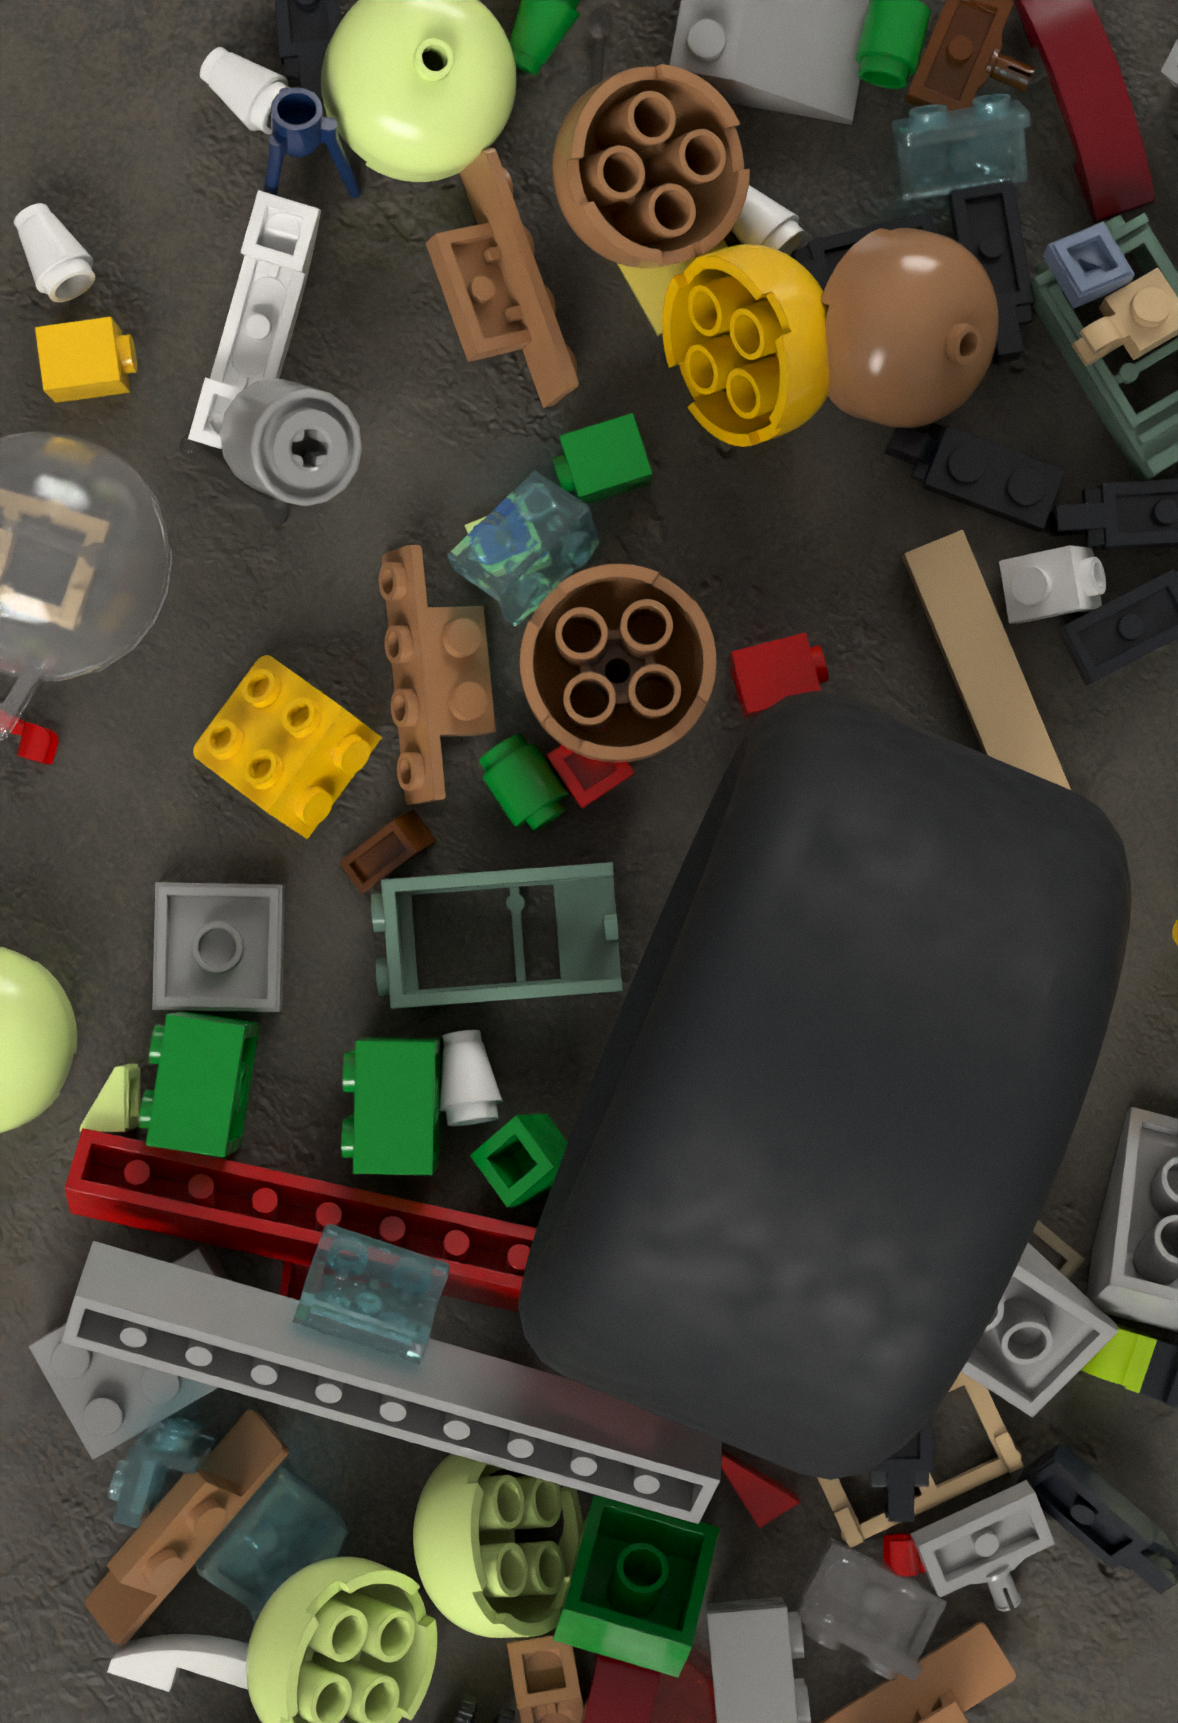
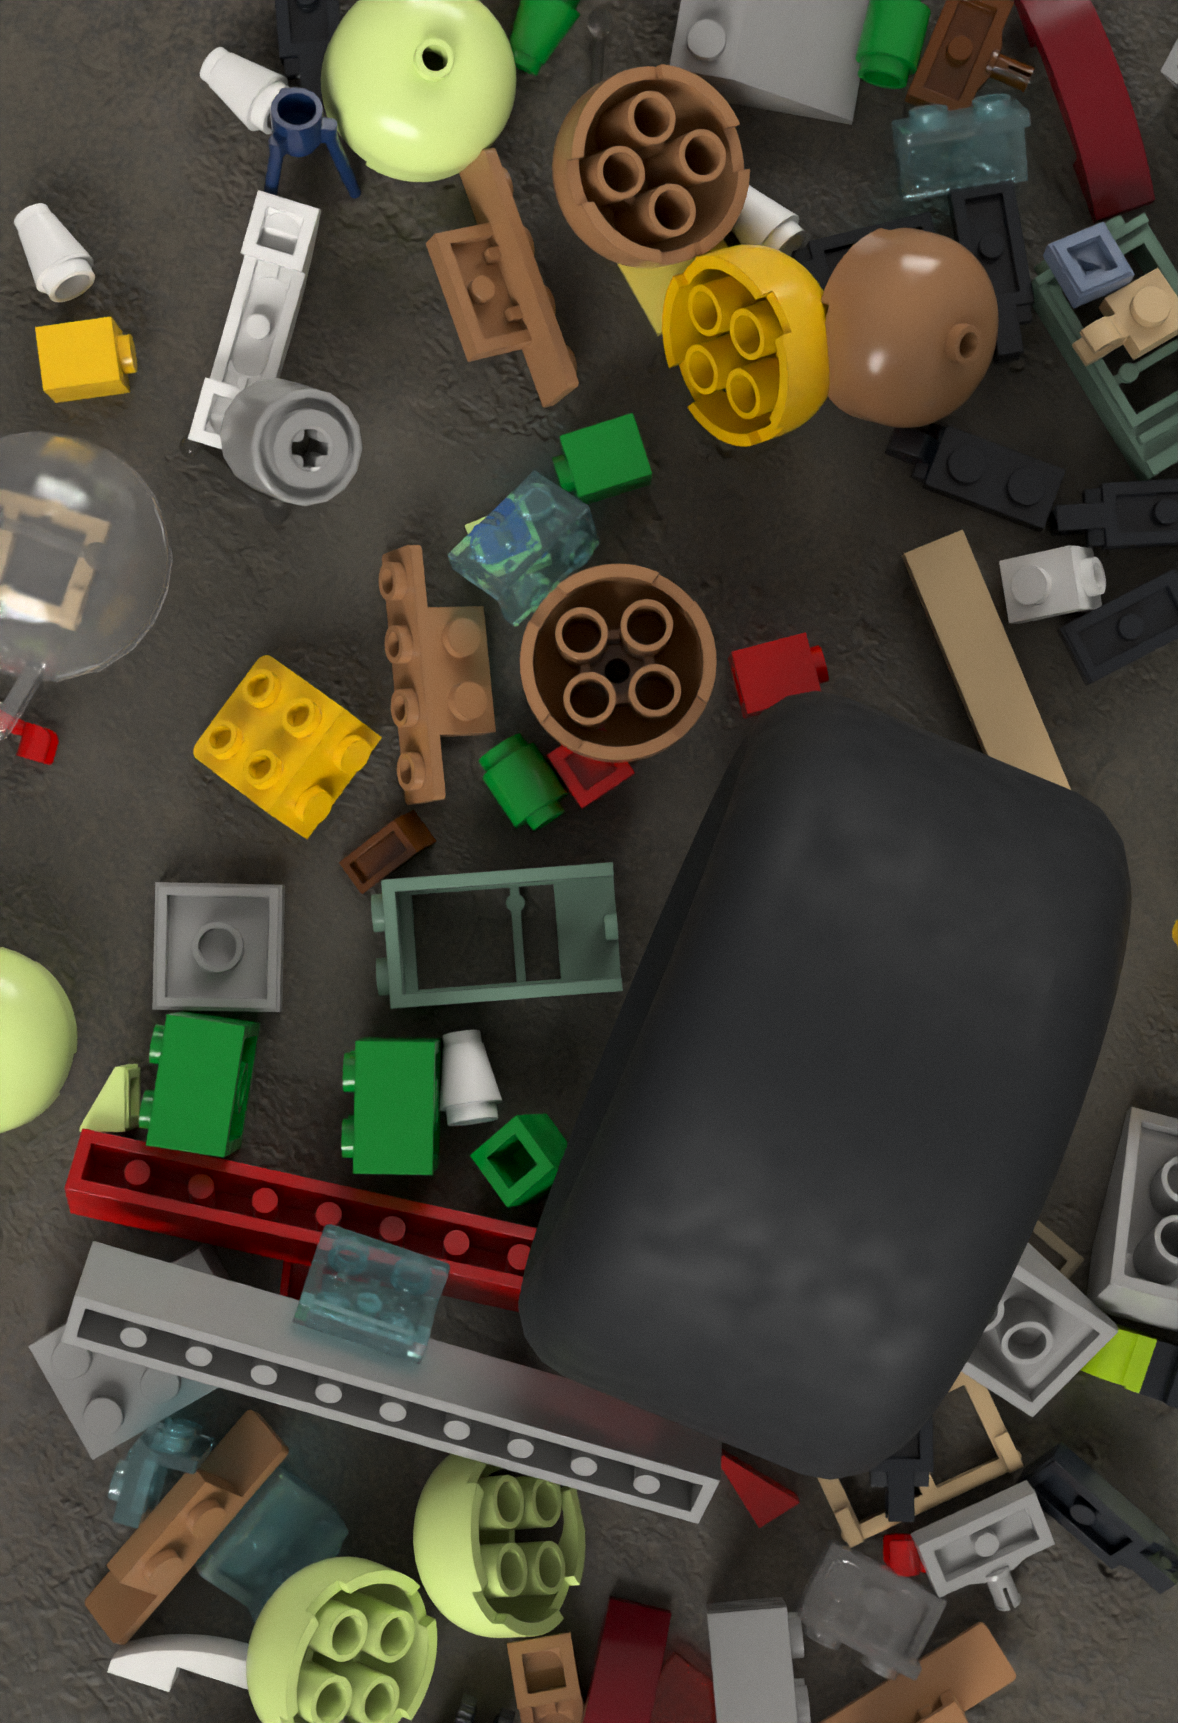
(637, 1585): green brick -> none

